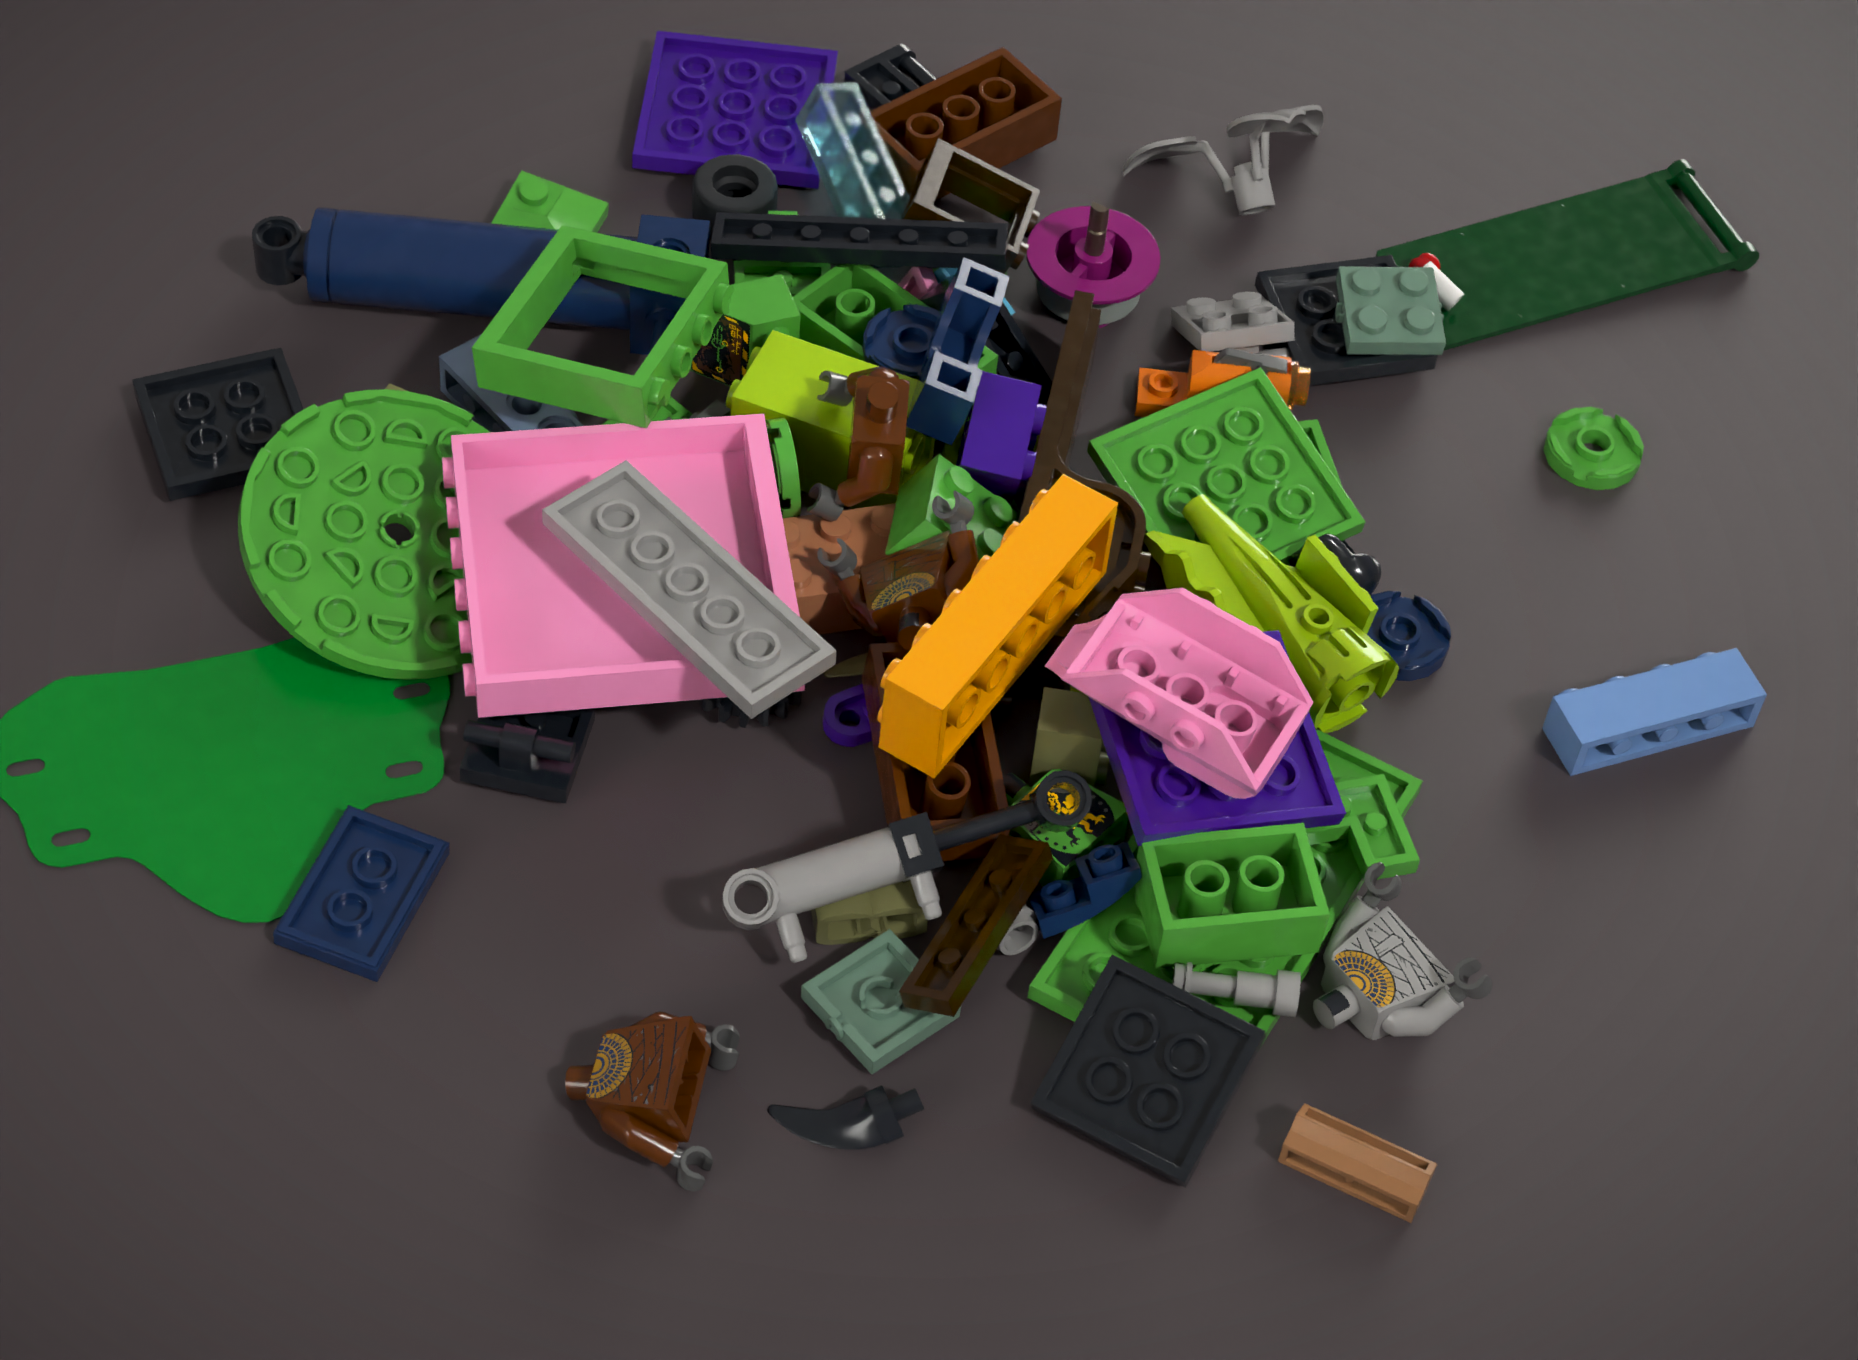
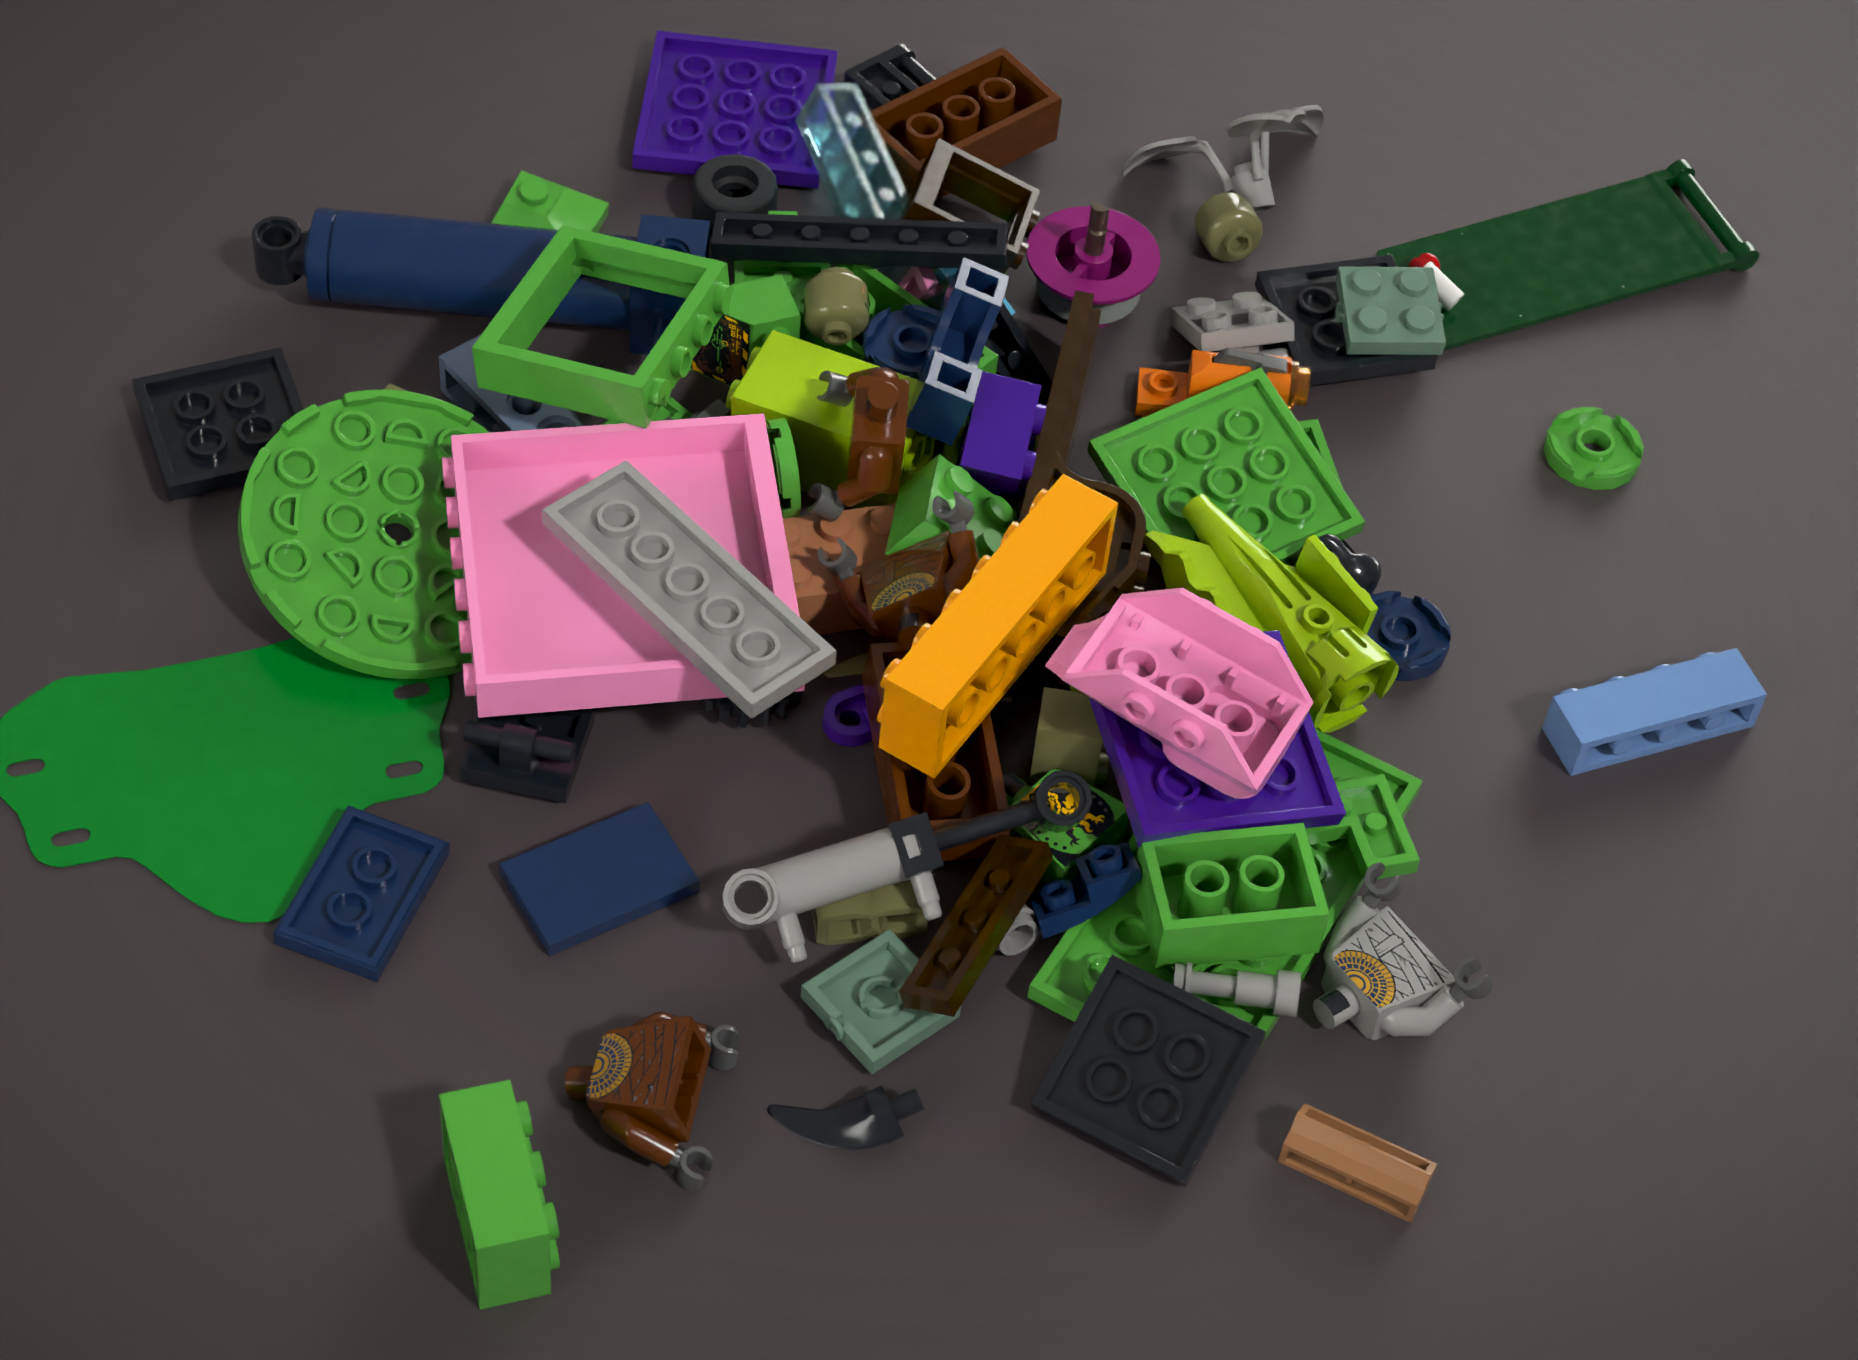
(499, 1193): none -> bright green brick
(599, 878): none -> dark blue tile
(836, 306): none -> olive head
(1228, 227): none -> olive head

